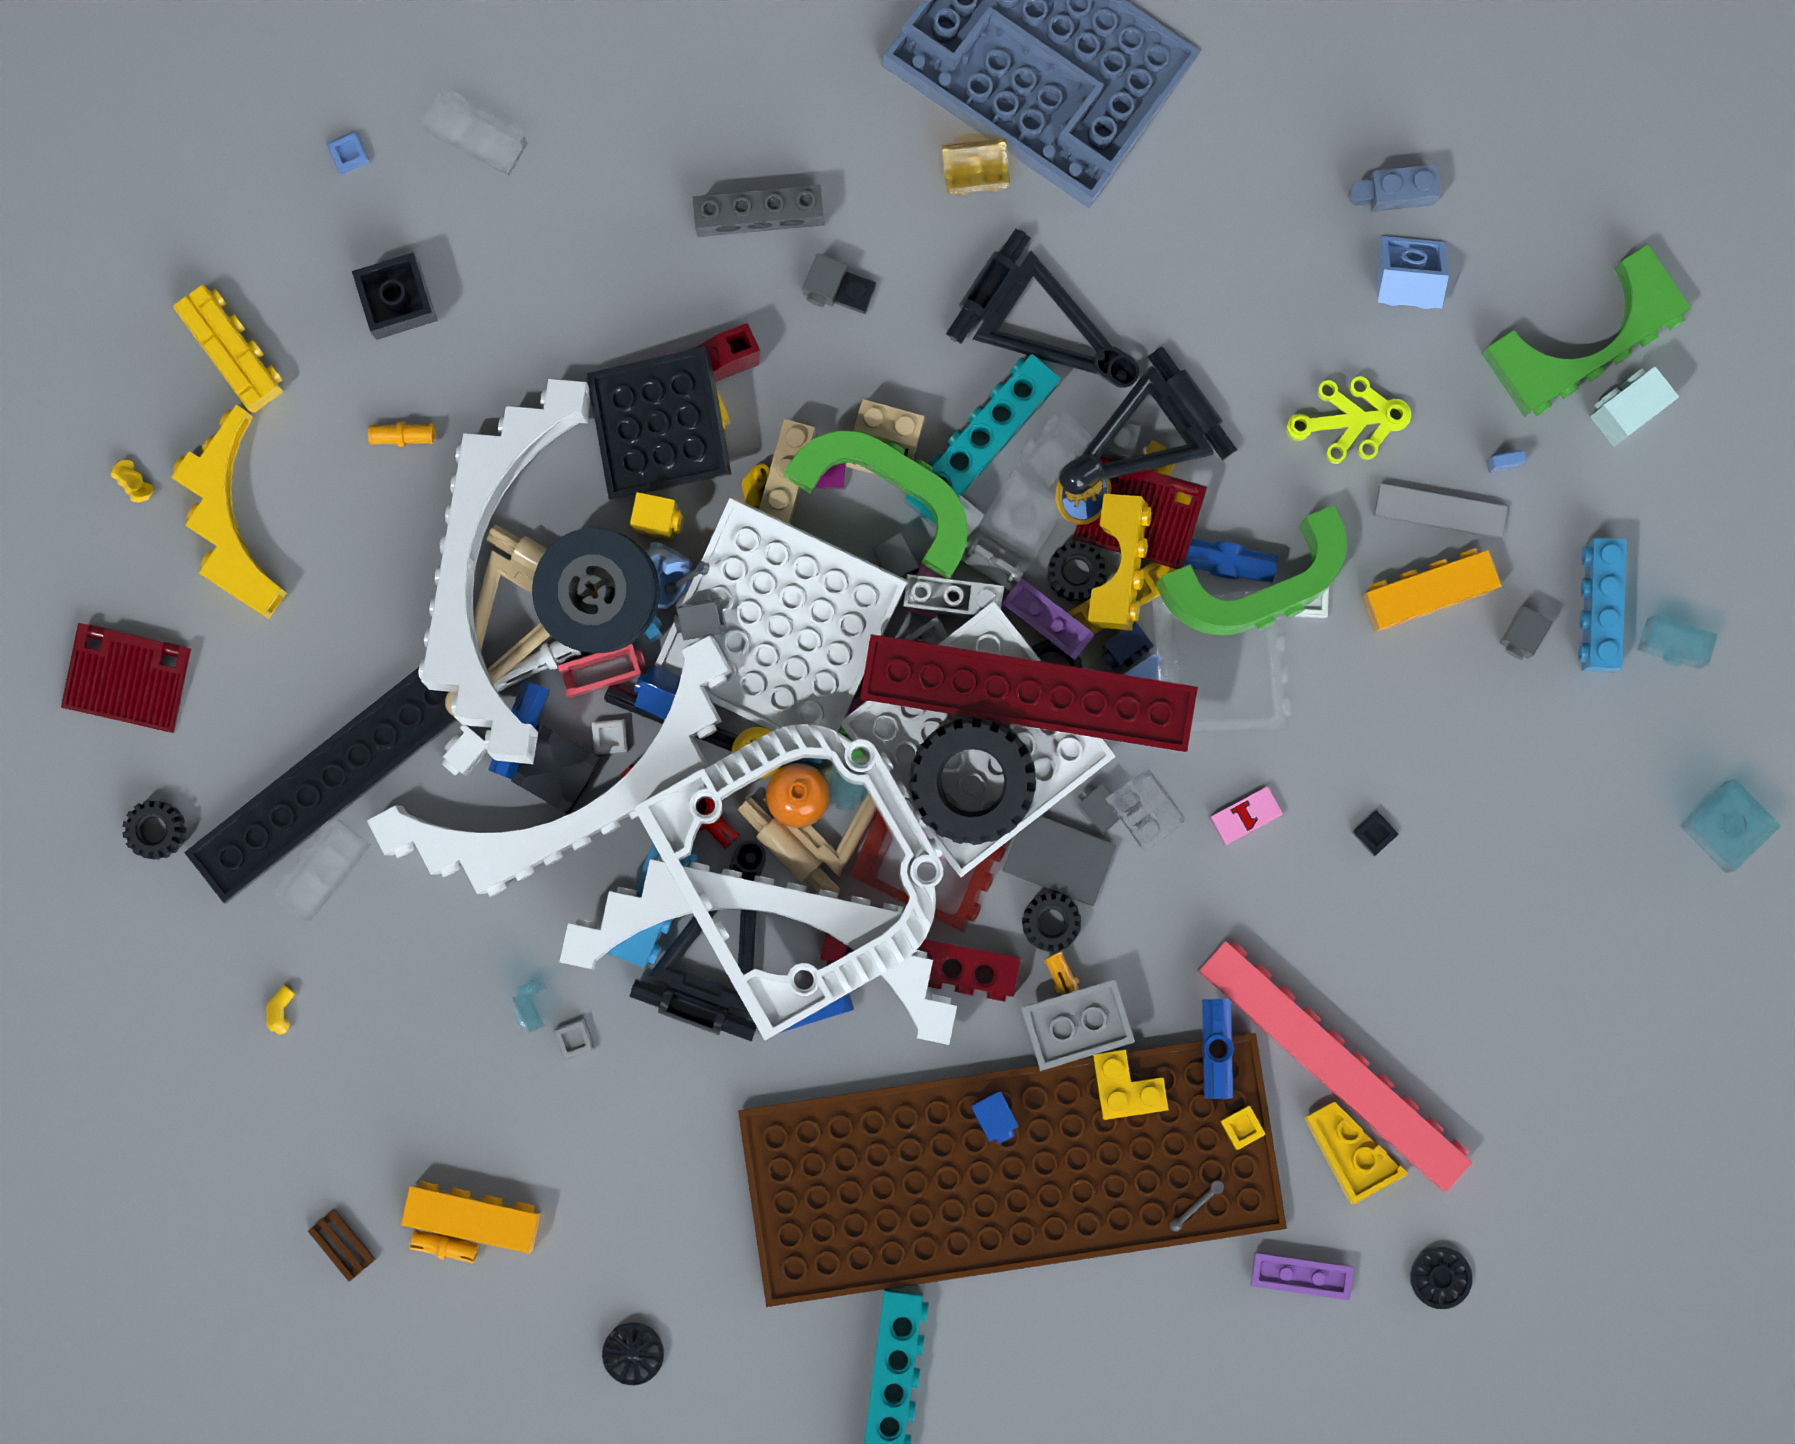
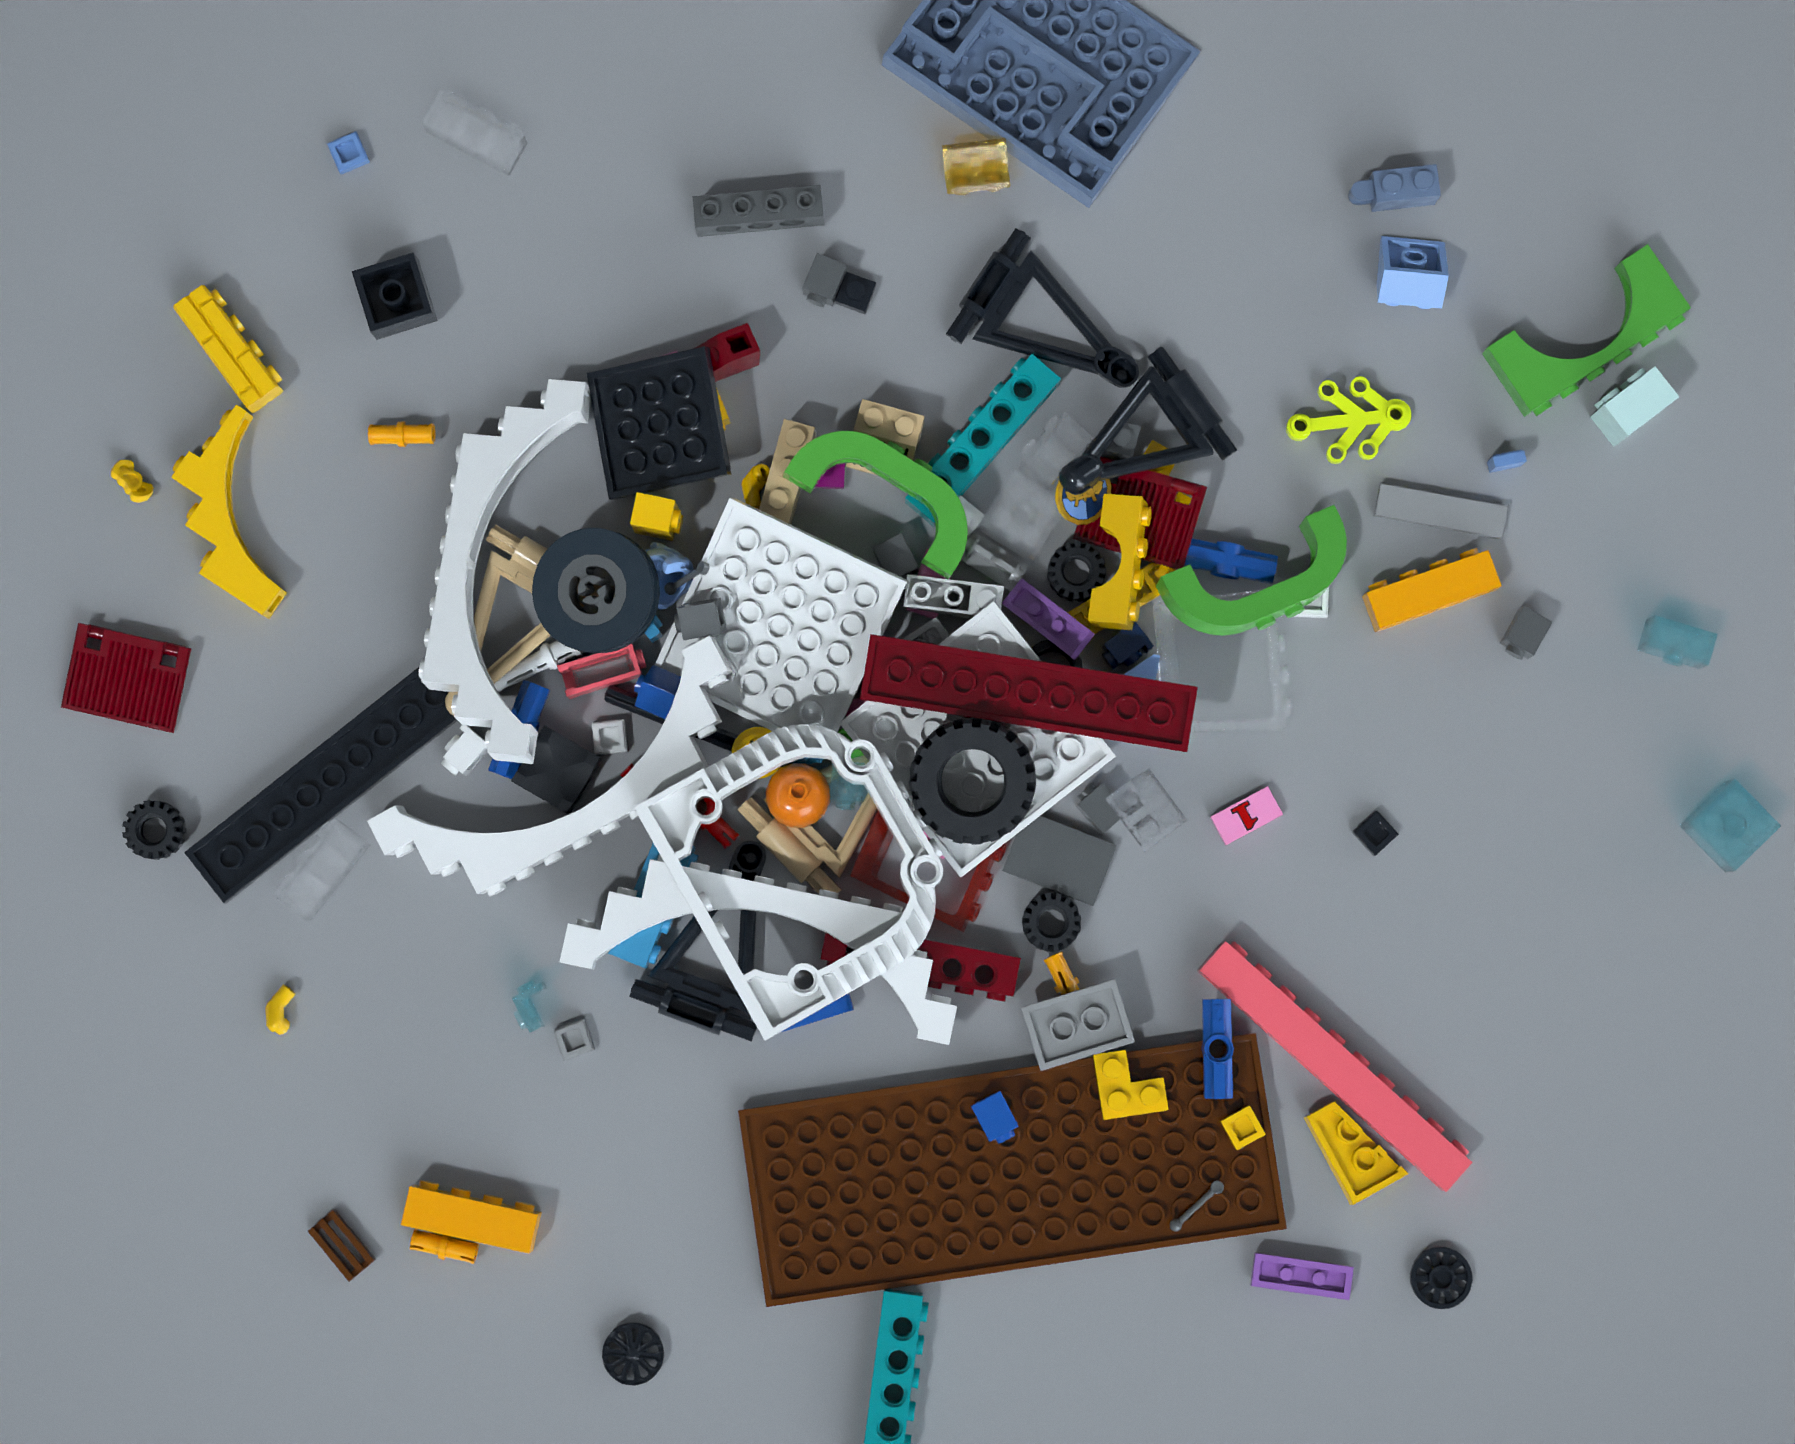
(1603, 605): dark azure brick -> none

